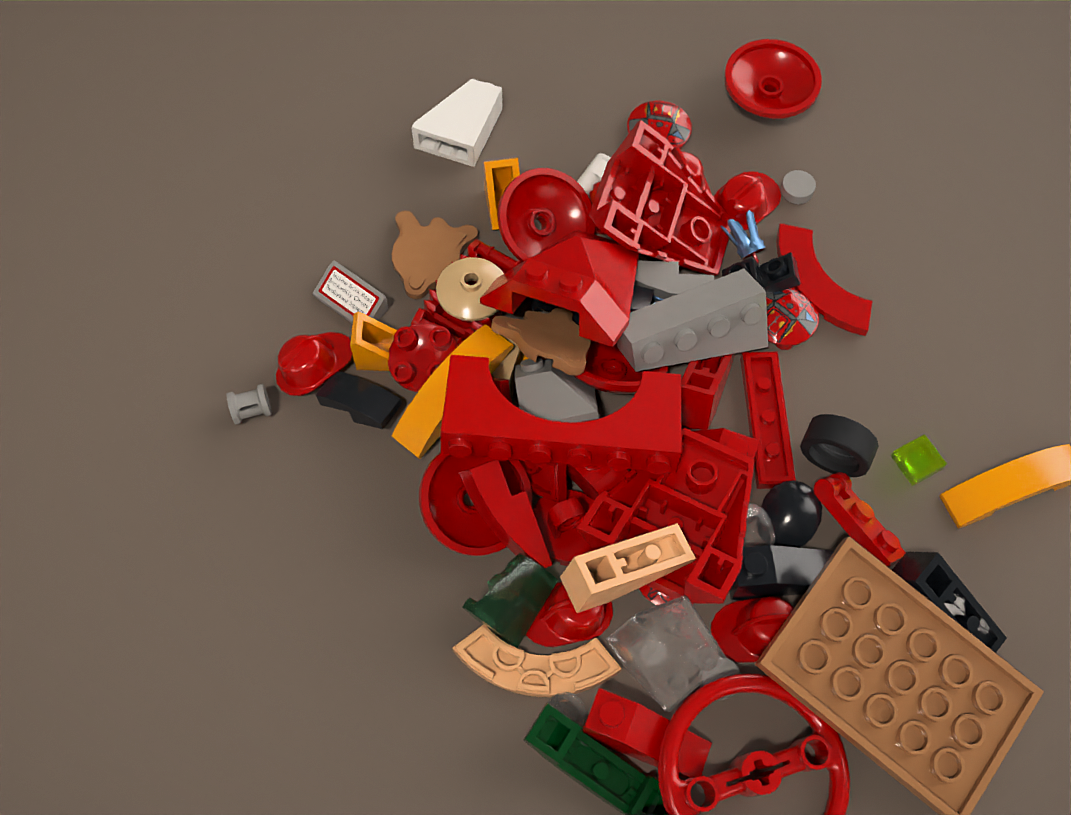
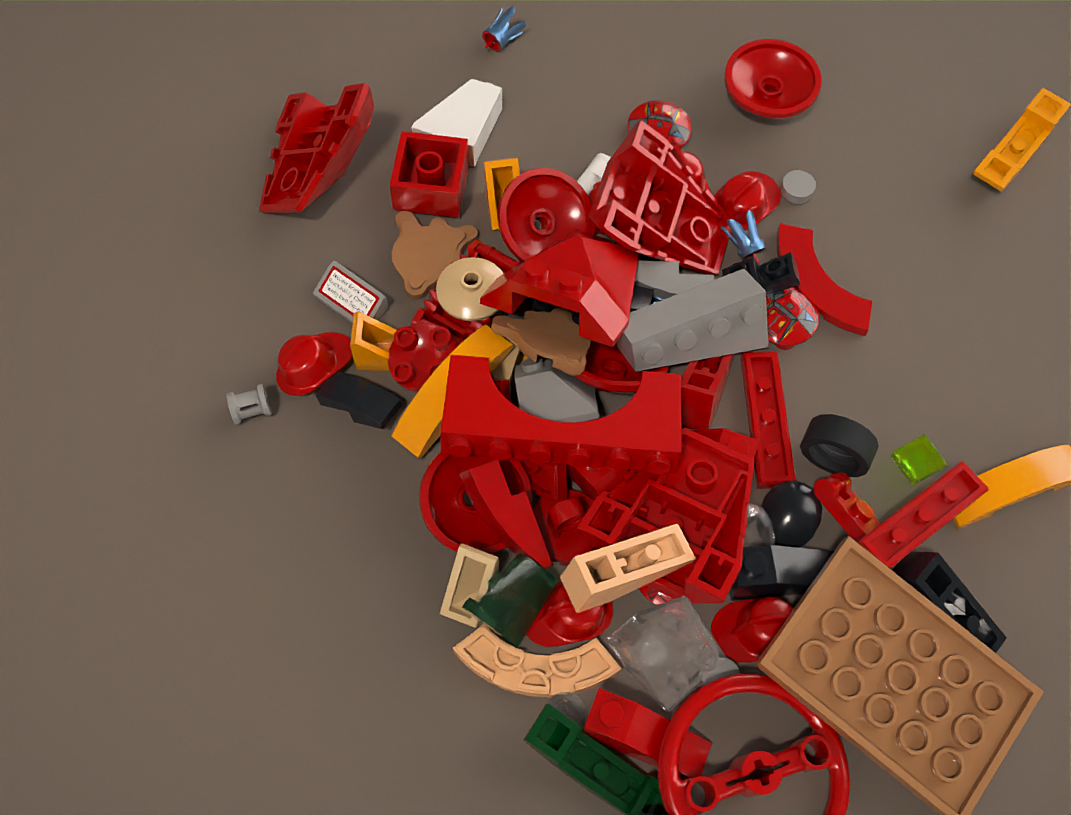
(314, 147): none -> red wedge
(429, 174): none -> red brick
(468, 580): none -> tan slope
(497, 35): none -> flat silver piece
(924, 515): none -> red tile
(1022, 140): none -> light orange slope

